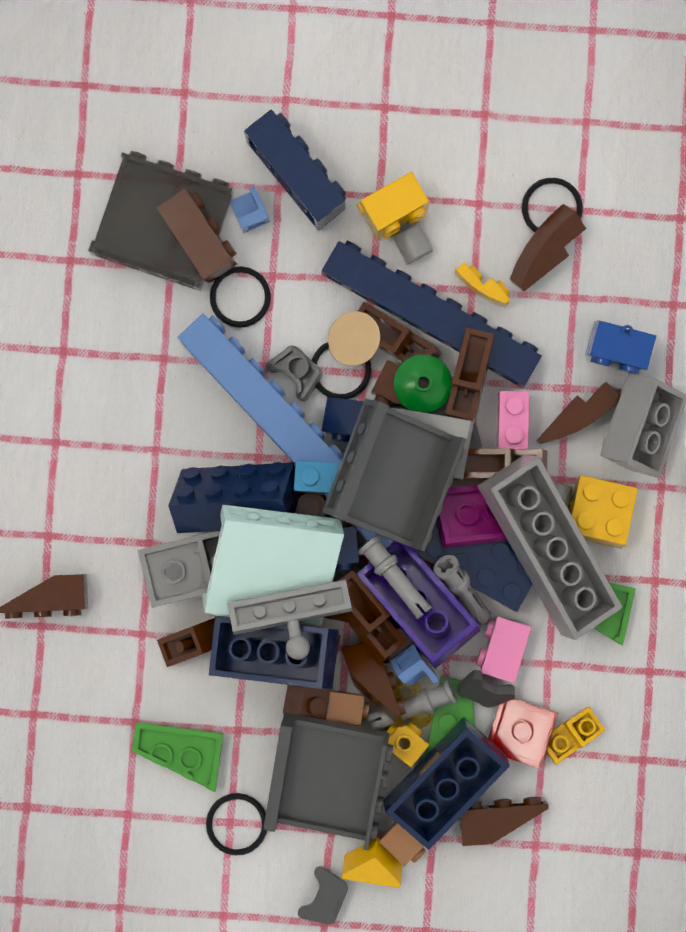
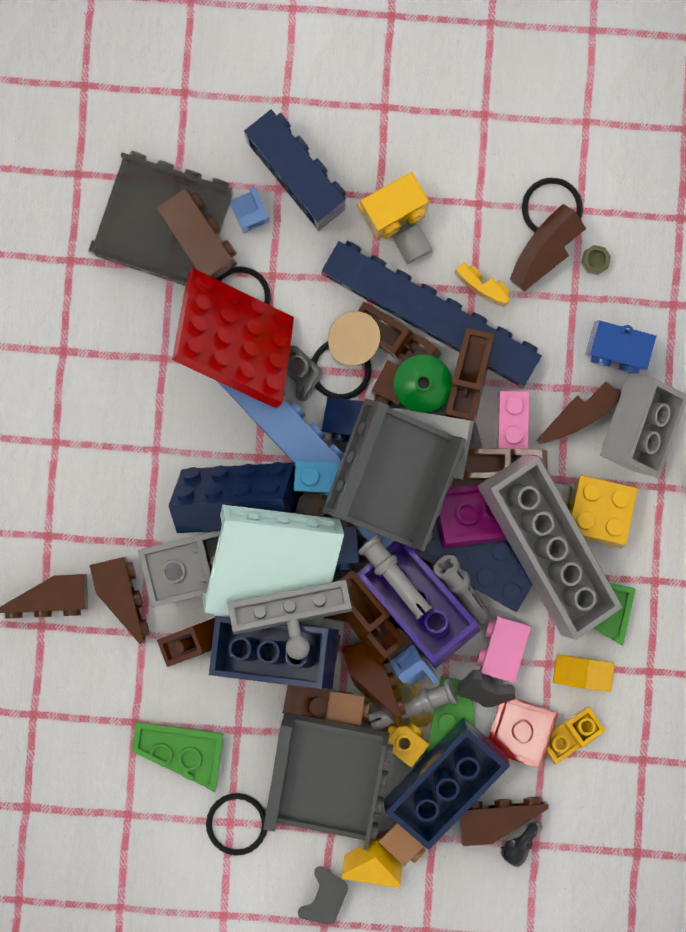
(115, 588): none -> reddish brown slope
(233, 338): none -> red plate
(517, 849): none -> black piece
(583, 673): none -> yellow slope
(595, 259): none -> olive tile

